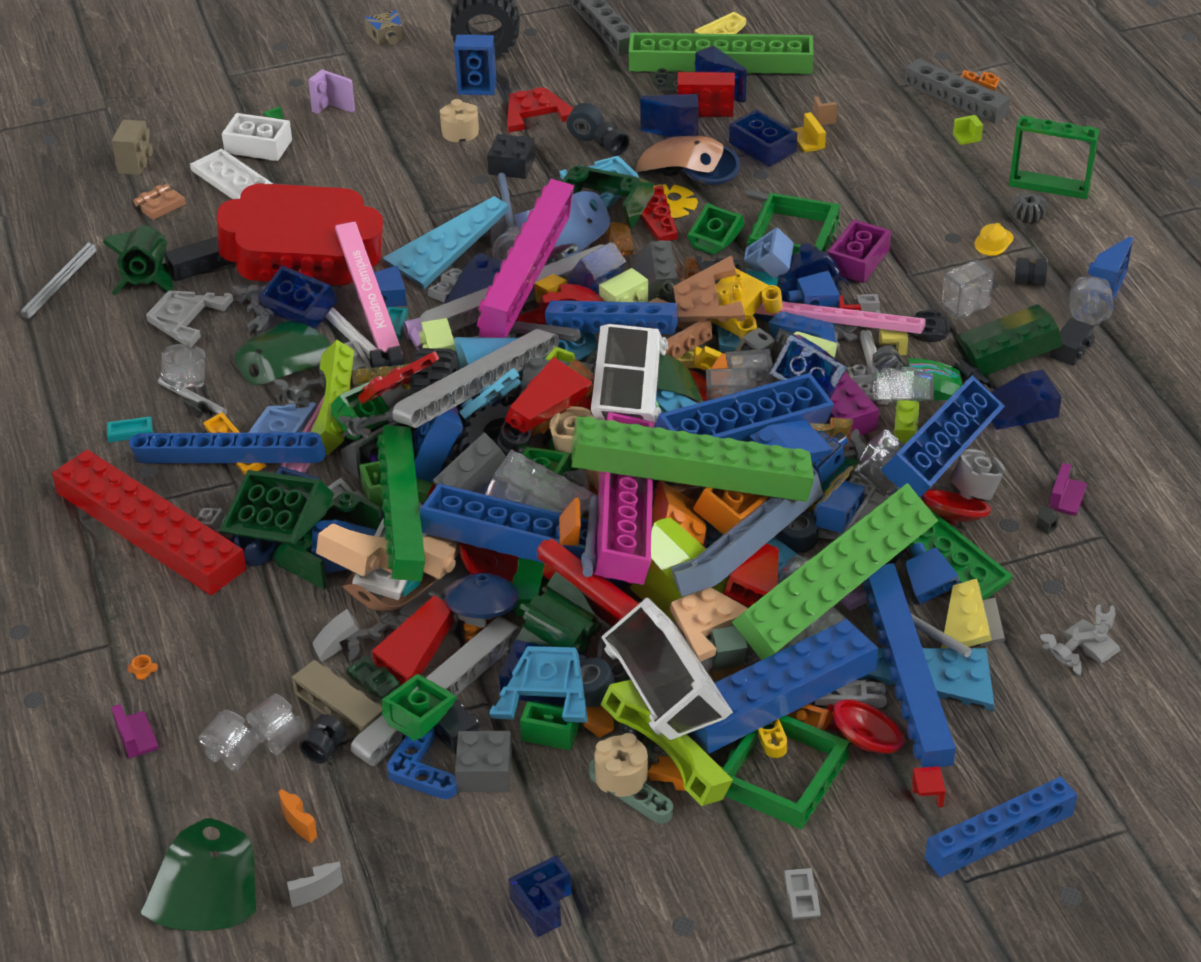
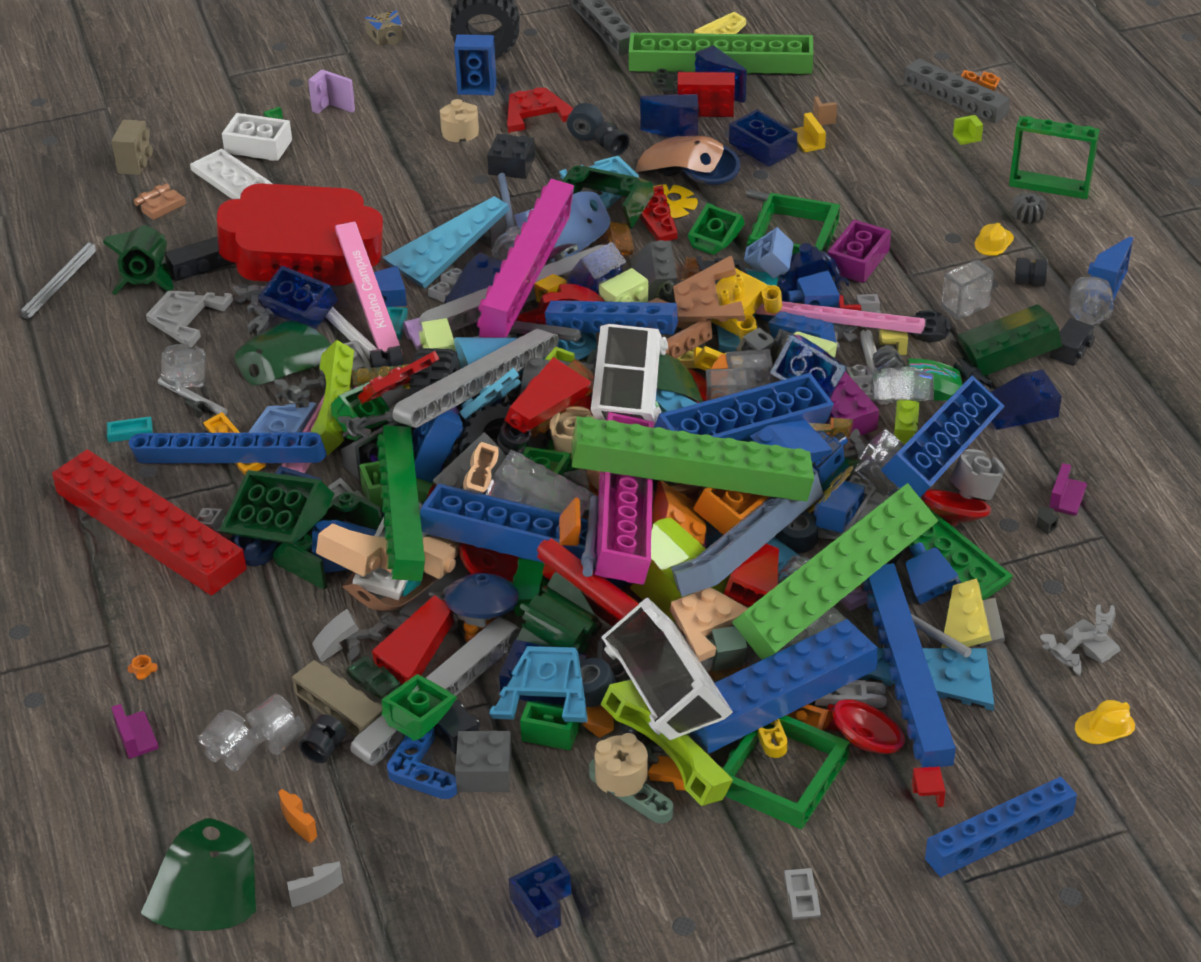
(481, 463): none -> light nougat brick
(1106, 723): none -> yellow piece

